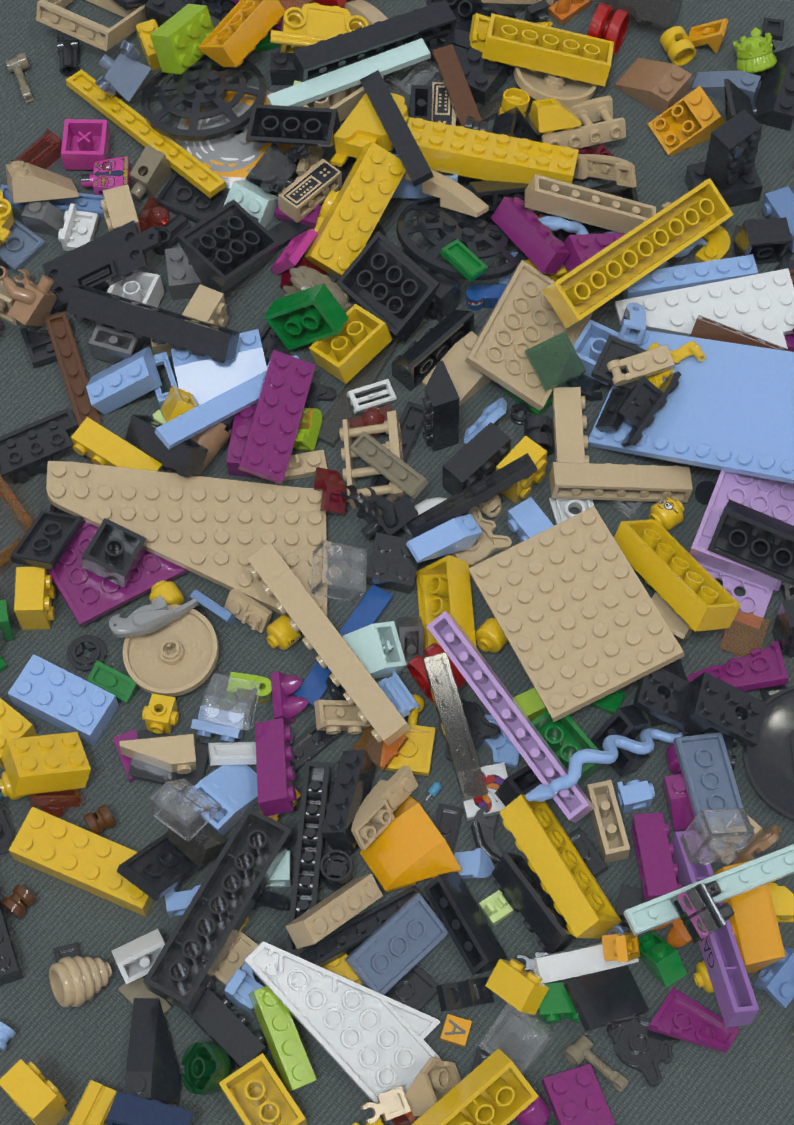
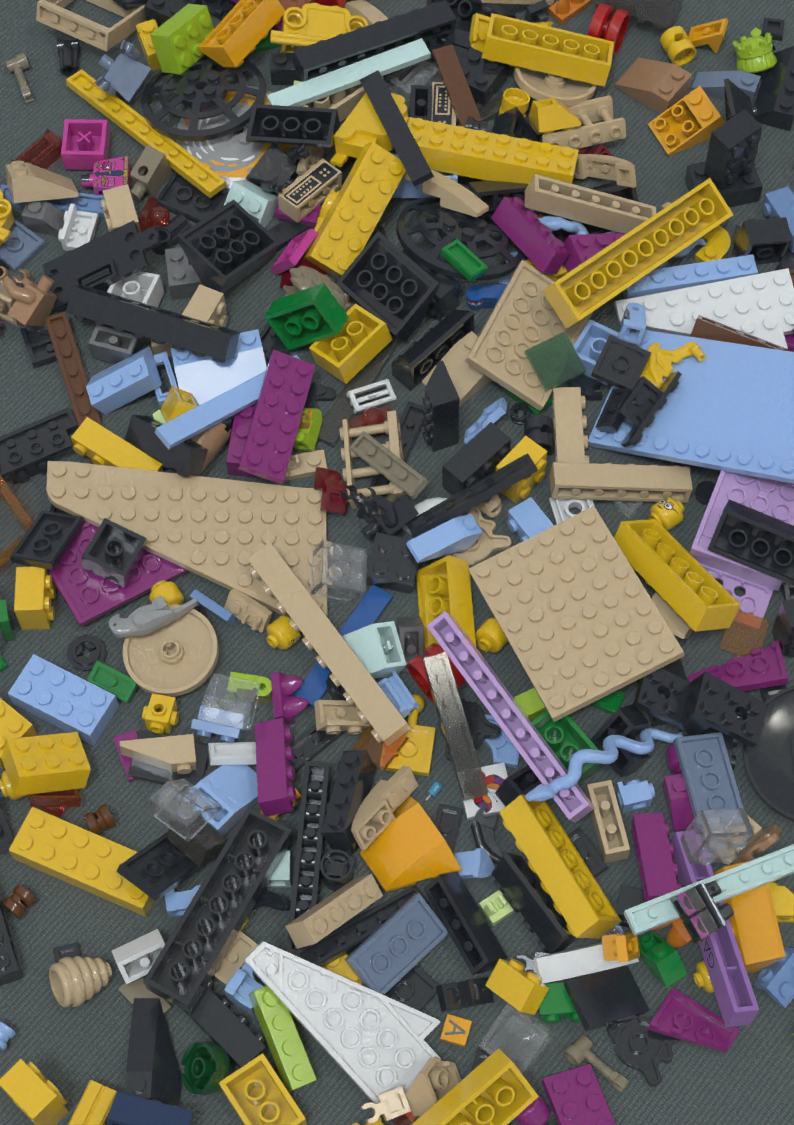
(641, 365): tan plate -> none

